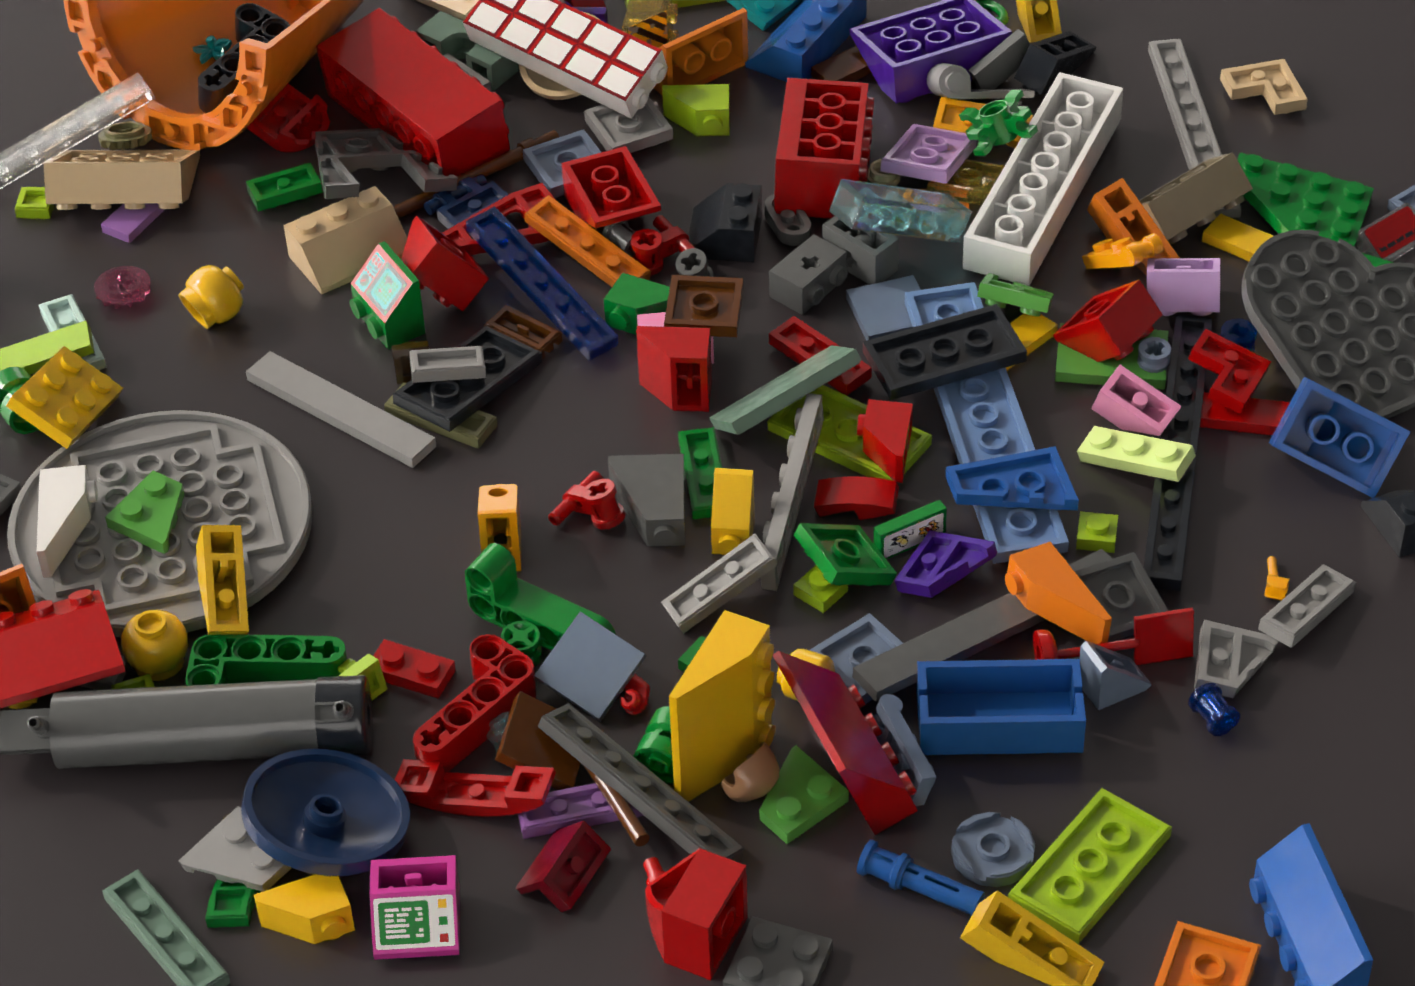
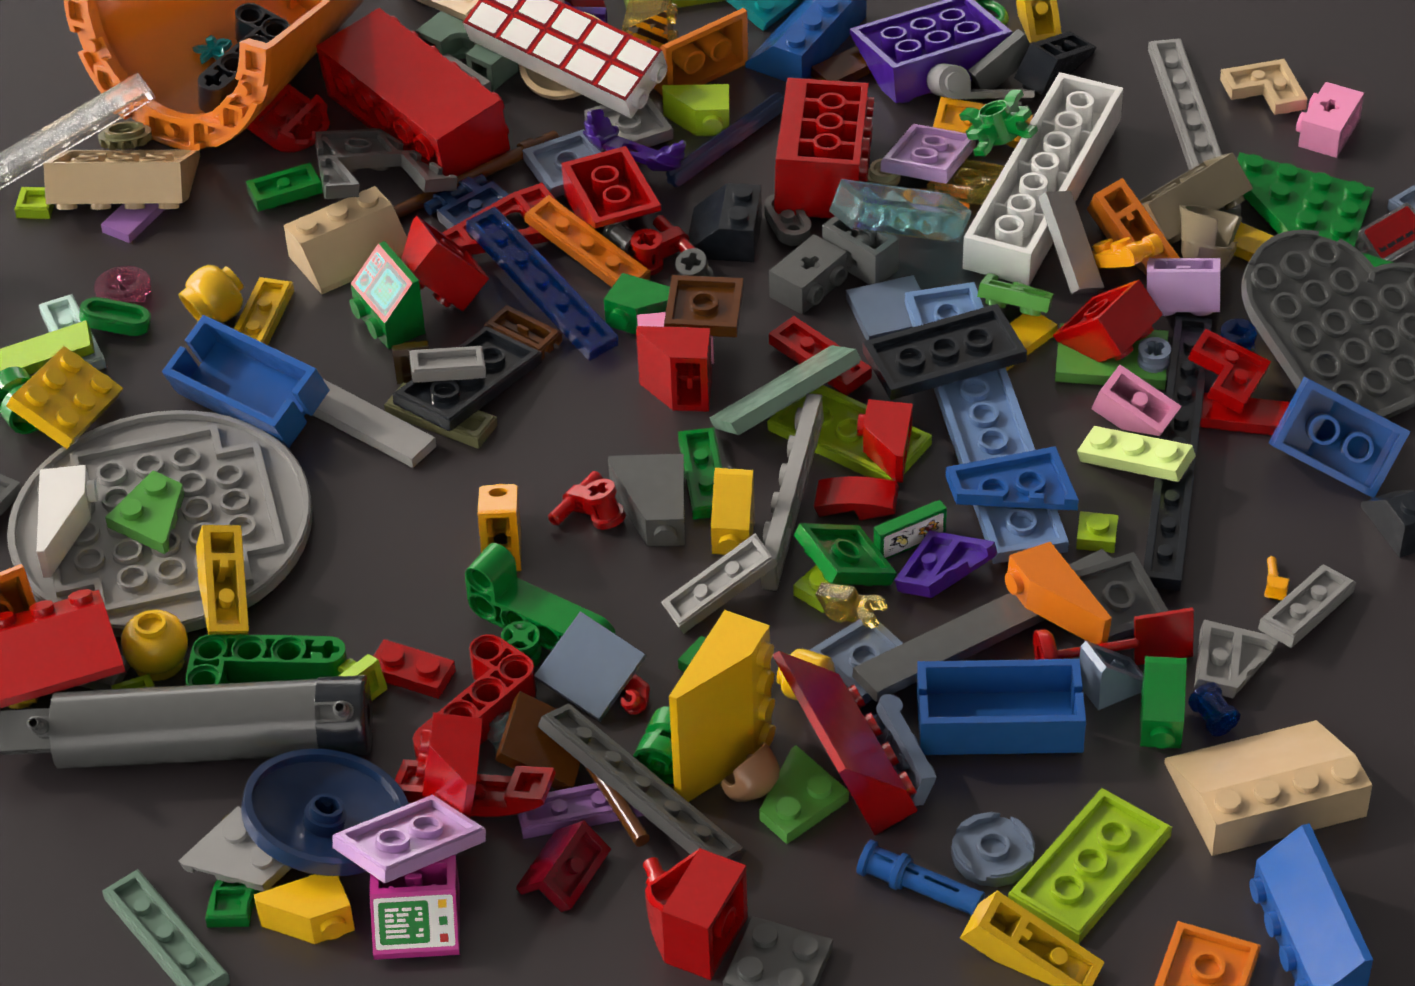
(115, 316): none -> green tile
(246, 380): none -> blue piece
(265, 308): none -> yellow tile
(408, 838): none -> lavender tile
(450, 759): none -> red slope
(605, 137): none -> dark purple piece
(726, 140): none -> dark blue axle
(845, 604): none -> clear yellow plate
(1071, 242): none -> light grey tile
(1163, 702): none -> green slope
(1208, 233): none -> dark tan helmet
(1270, 786): none -> tan slope
(1329, 119): none -> bright pink brick

